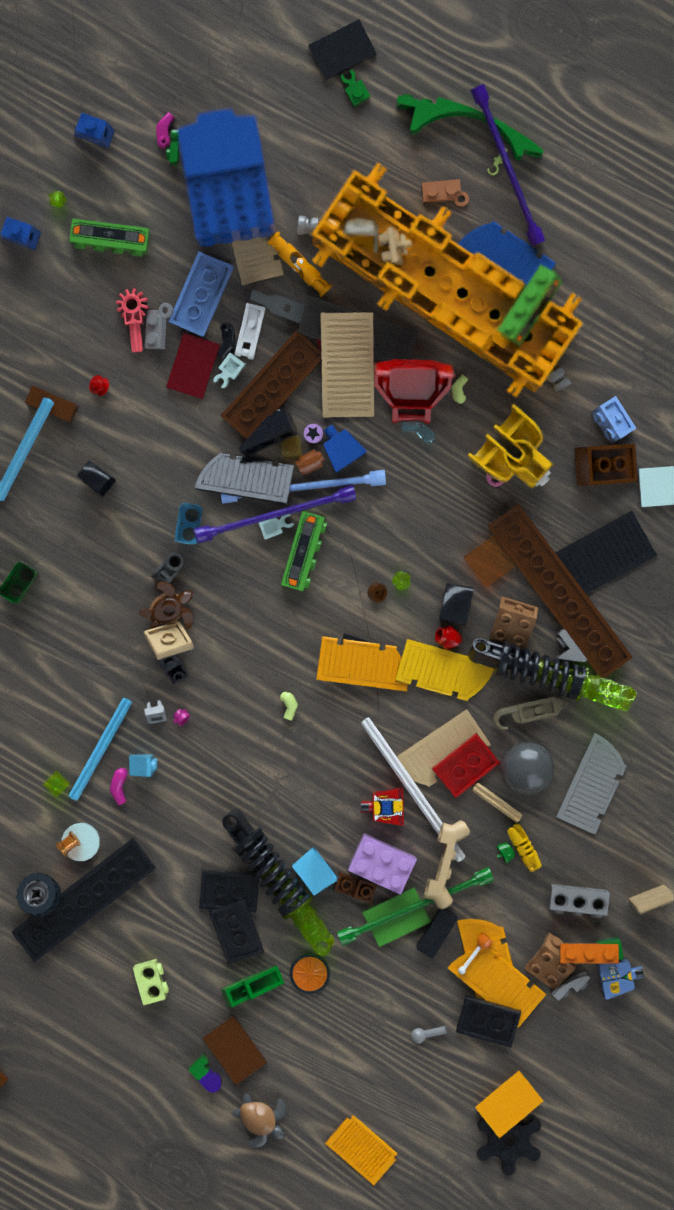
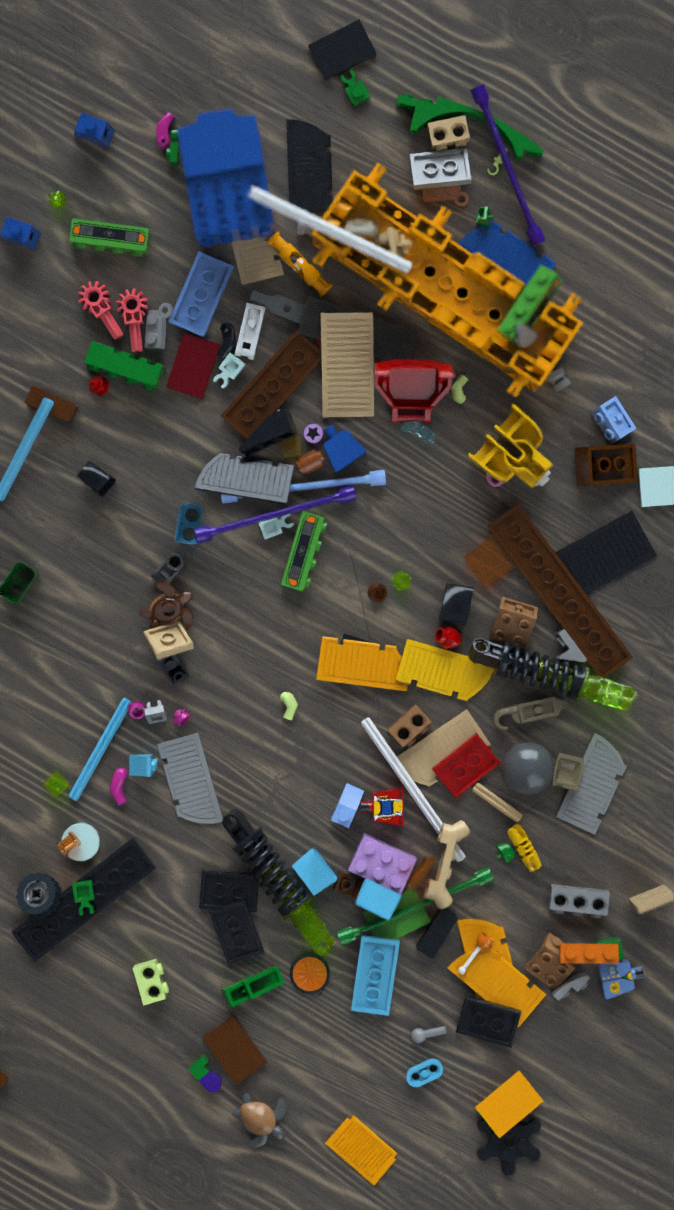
(83, 893): none -> green plate
(100, 308): none -> coral gear
(125, 366): none -> green wedge
(136, 714): none -> dark pink plate
(190, 779): none -> light grey piece
(308, 166): none -> black piece
(330, 230): none -> white axle
(347, 805): none -> light blue slope
(375, 975): none -> medium azure plate
(377, 899): none -> medium azure piece
(405, 721): none -> medium nougat brick
(420, 873): none -> clear orange tile
(424, 1072): none -> medium azure plate
(440, 168): none -> light grey plate
(447, 127): none -> tan brick
(483, 216): none -> green piece
(525, 335): none -> light grey tile
(568, 771): none -> dark tan piece

